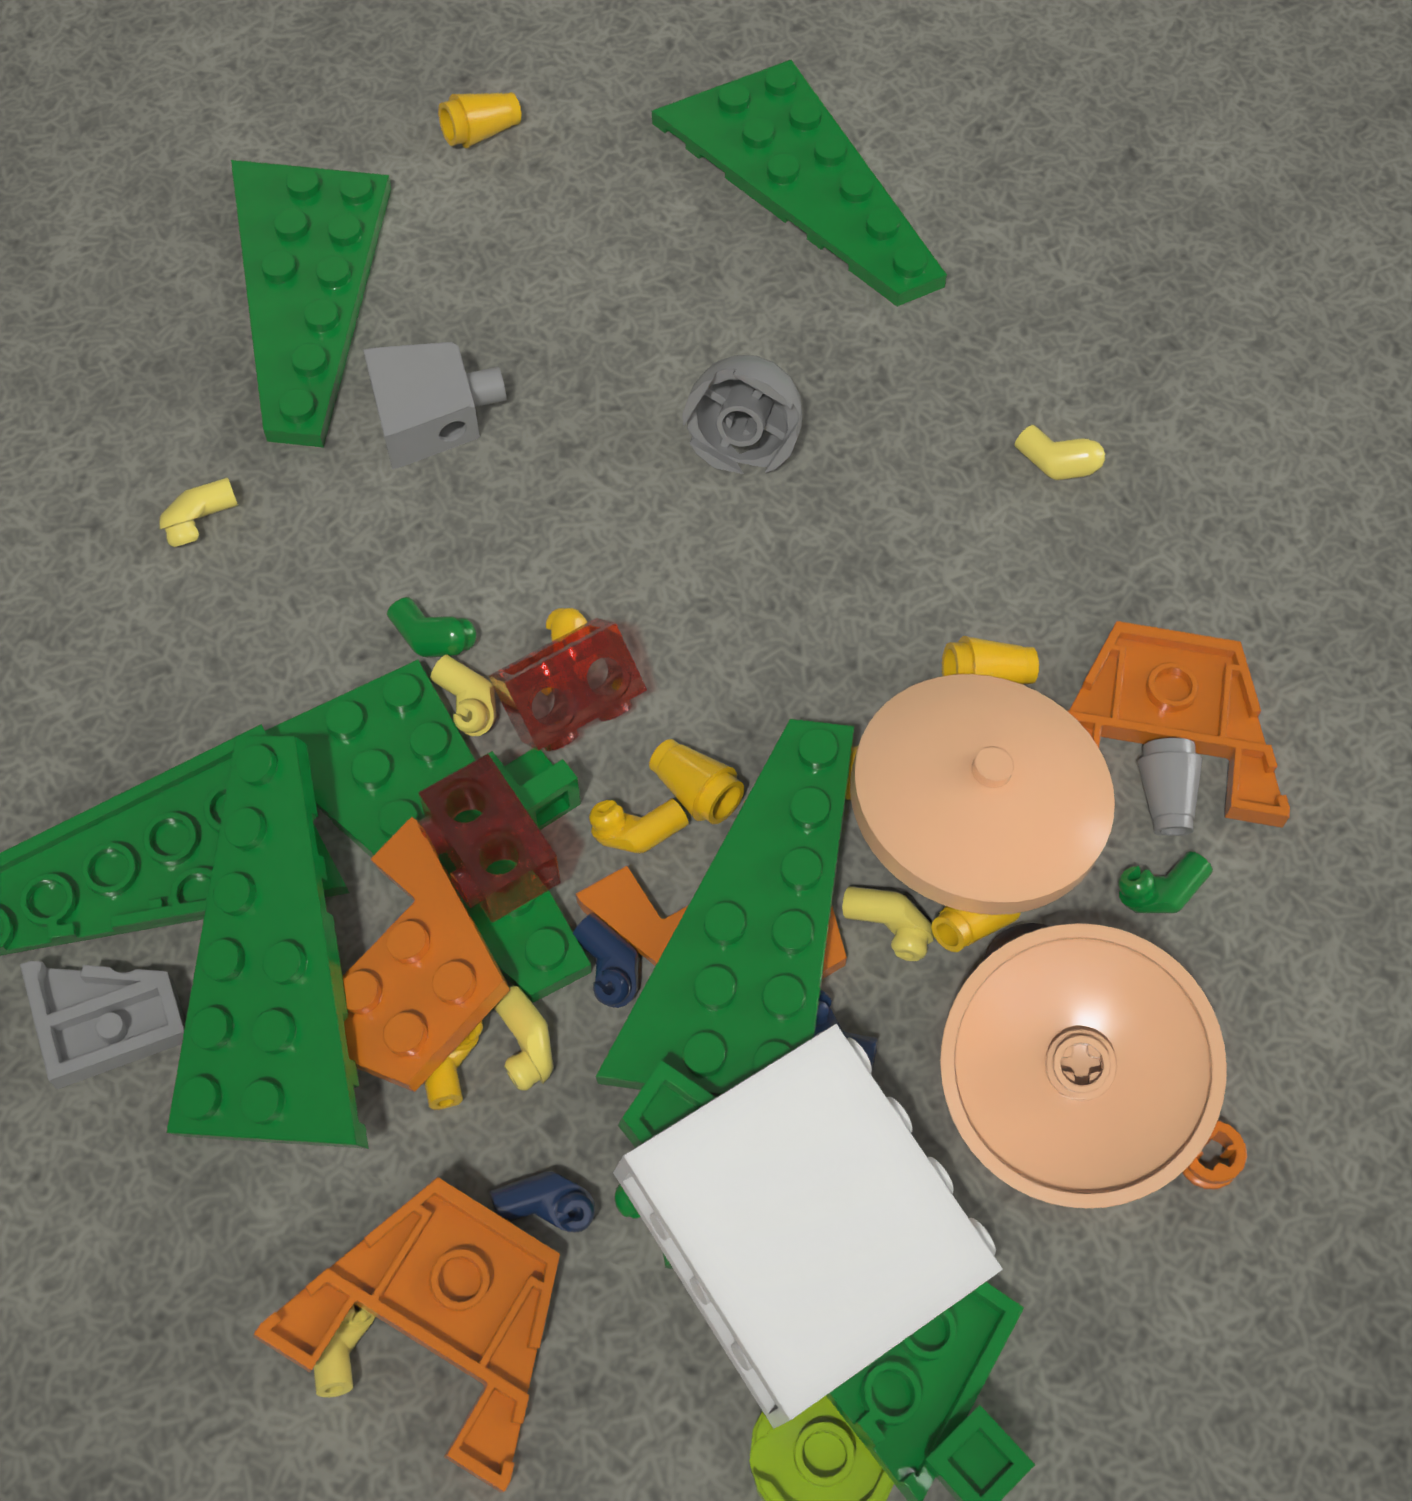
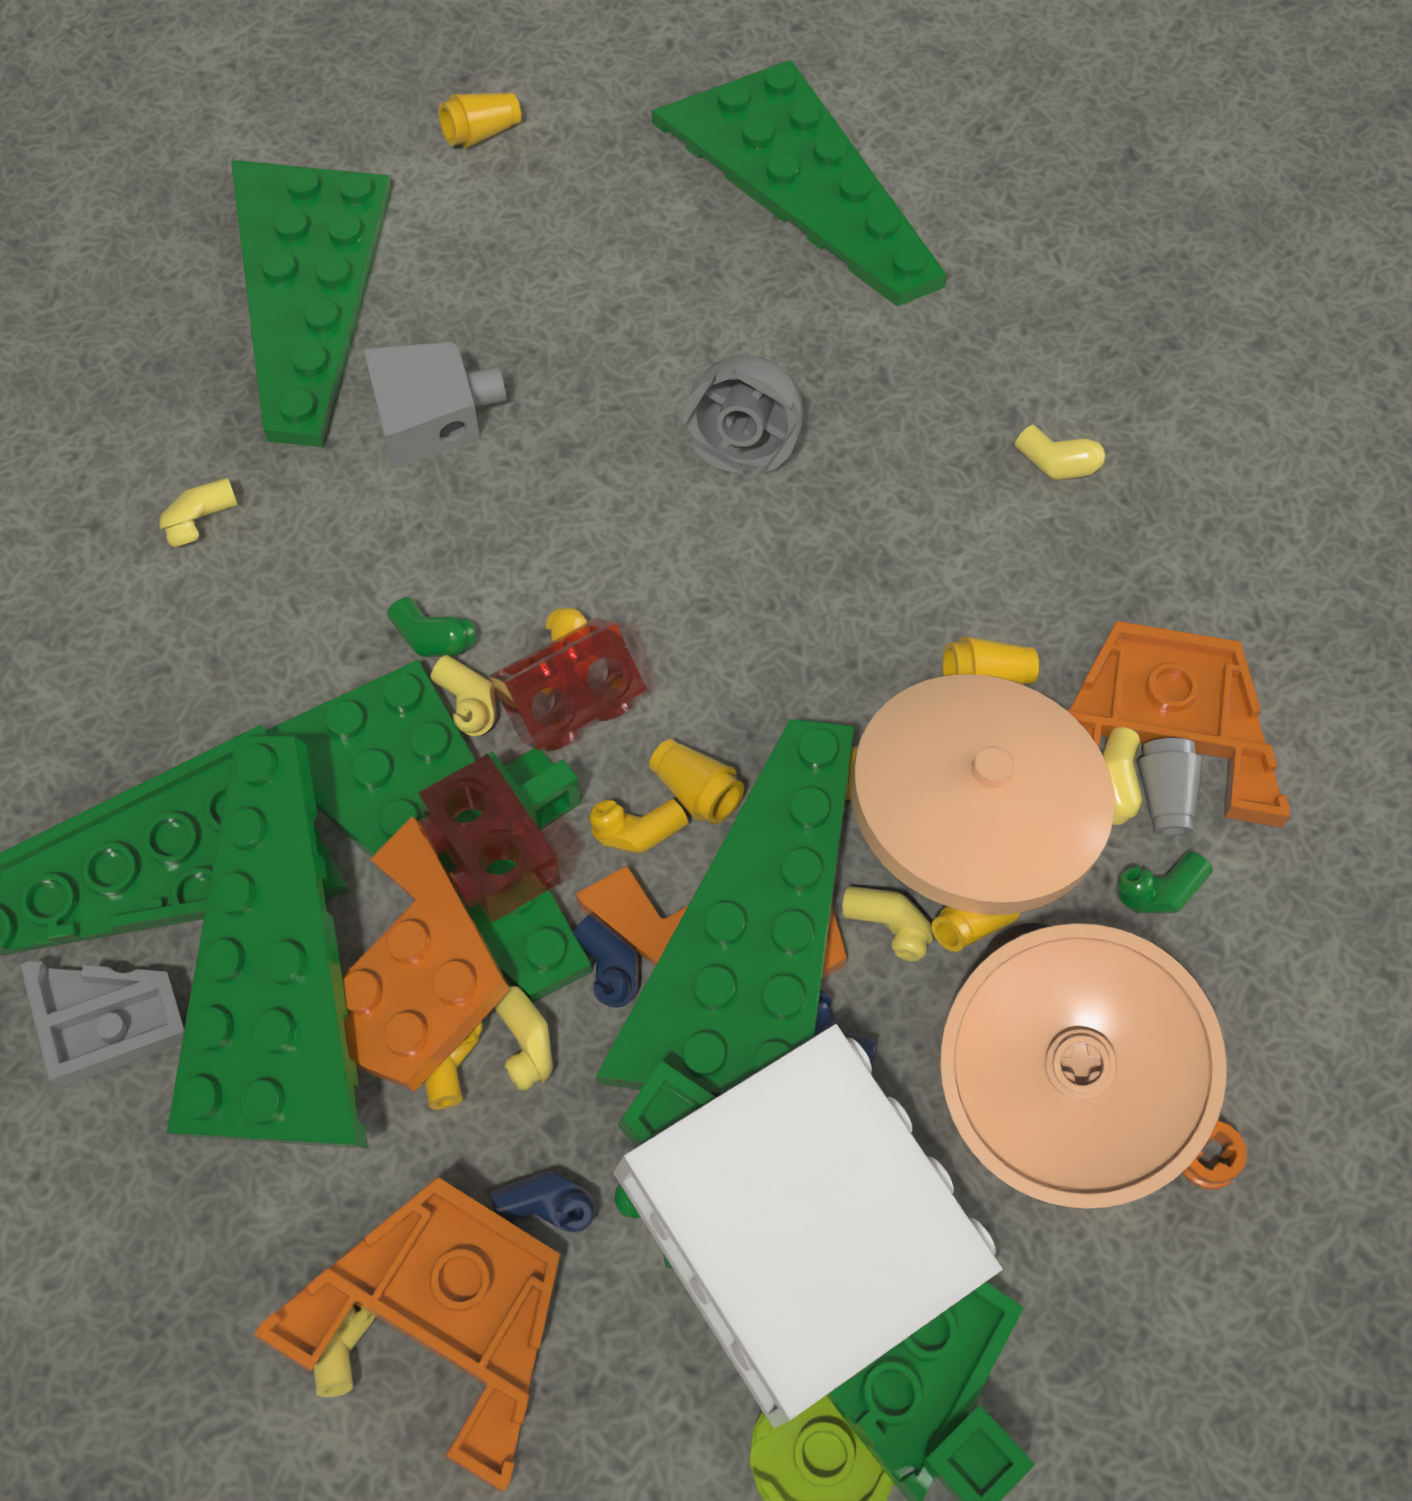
(1120, 757): none -> light yellow arm

